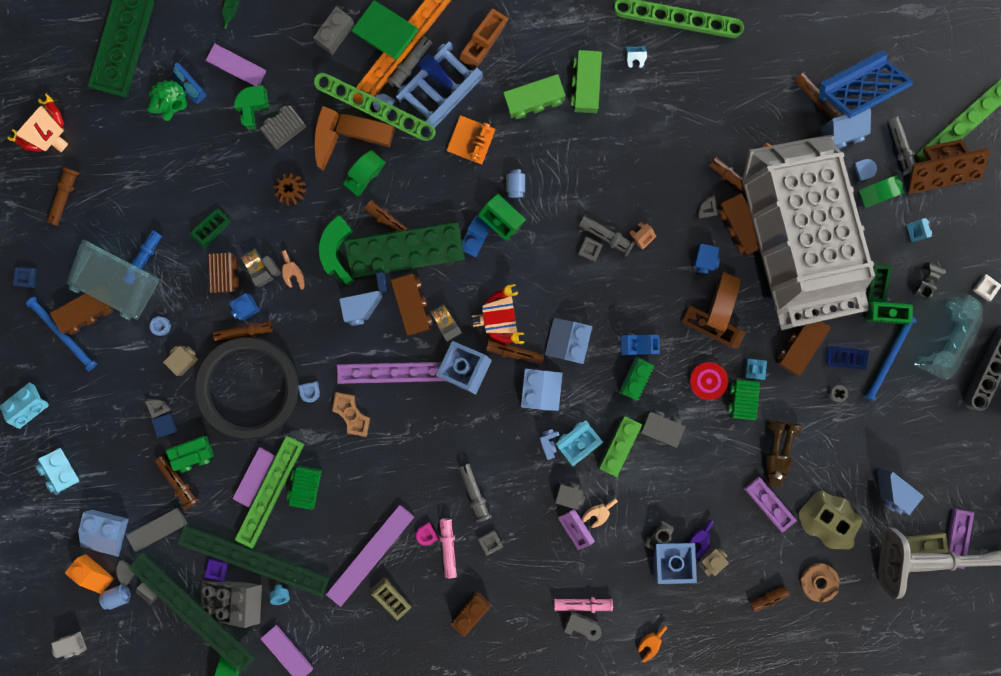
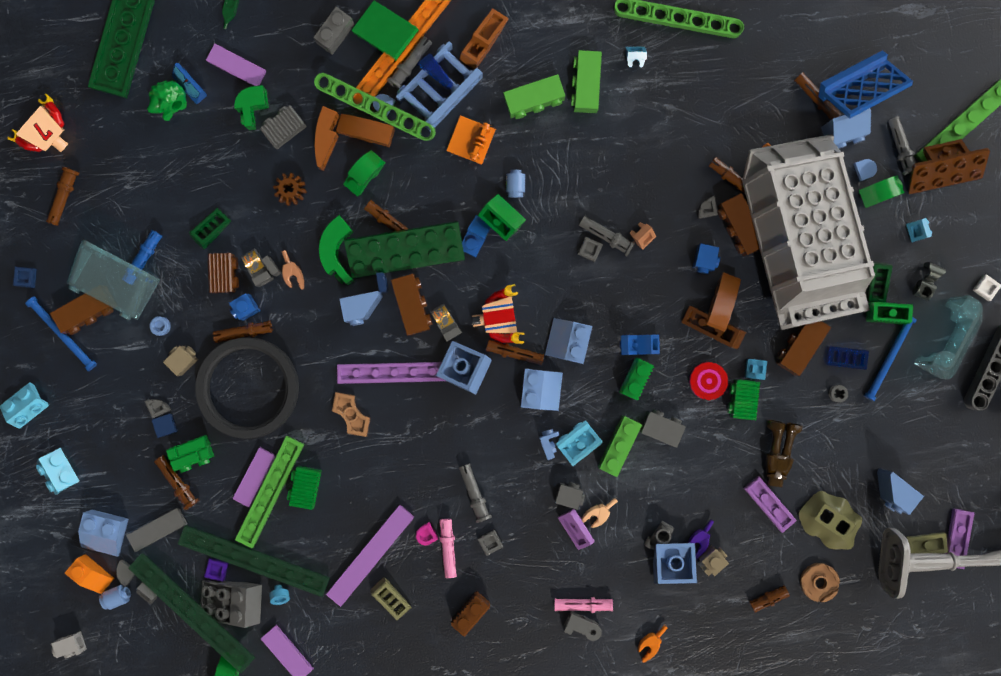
(309, 392): medium blue tile -> none

